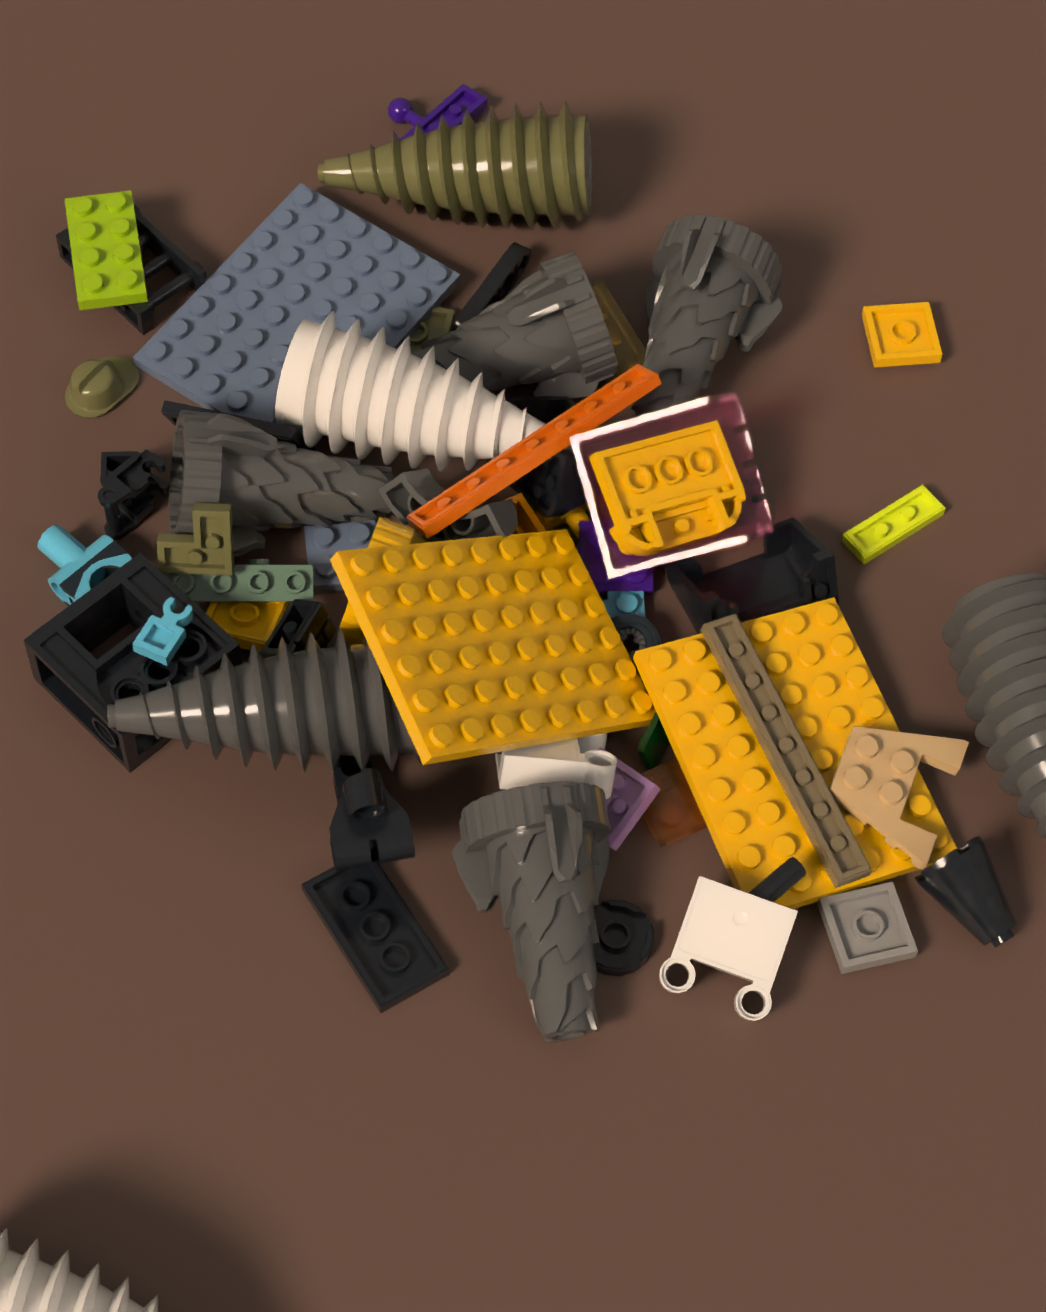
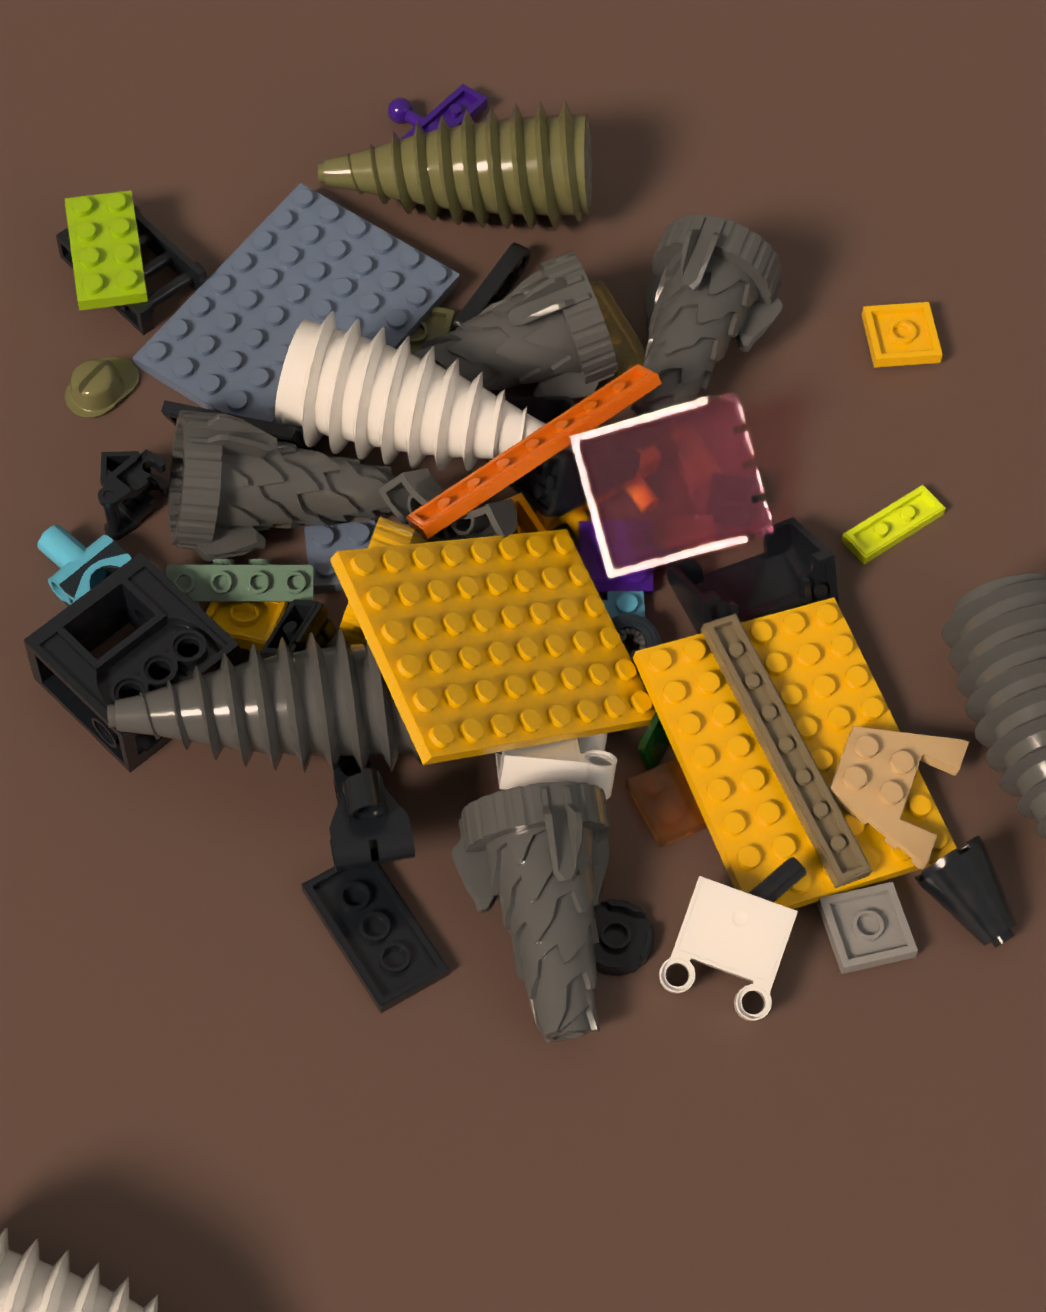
(163, 636): medium azure plate -> none
(204, 552): olive plate -> none
(628, 802): lavender plate -> none
(670, 489): yellow plate -> none

